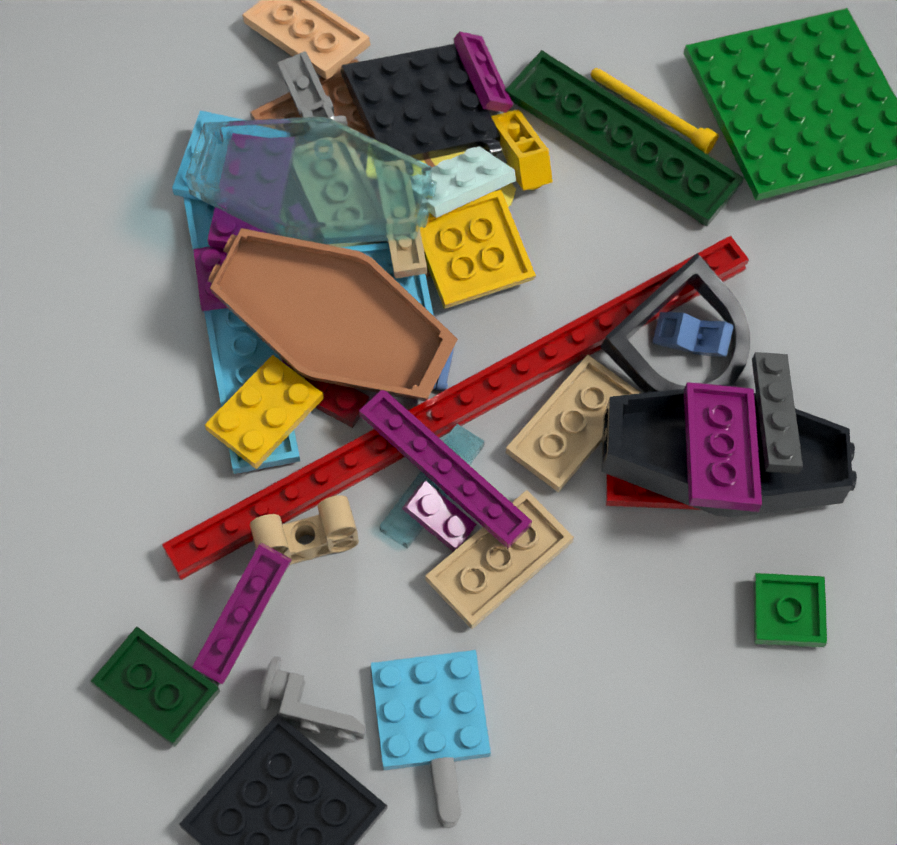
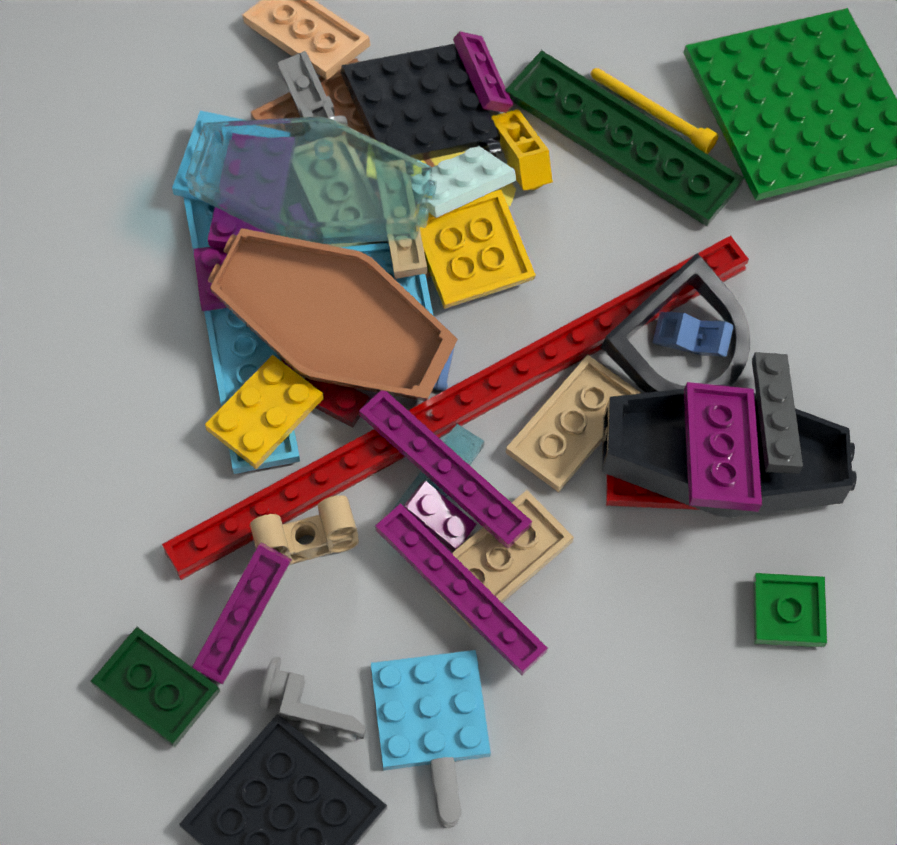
(461, 589): none -> magenta plate

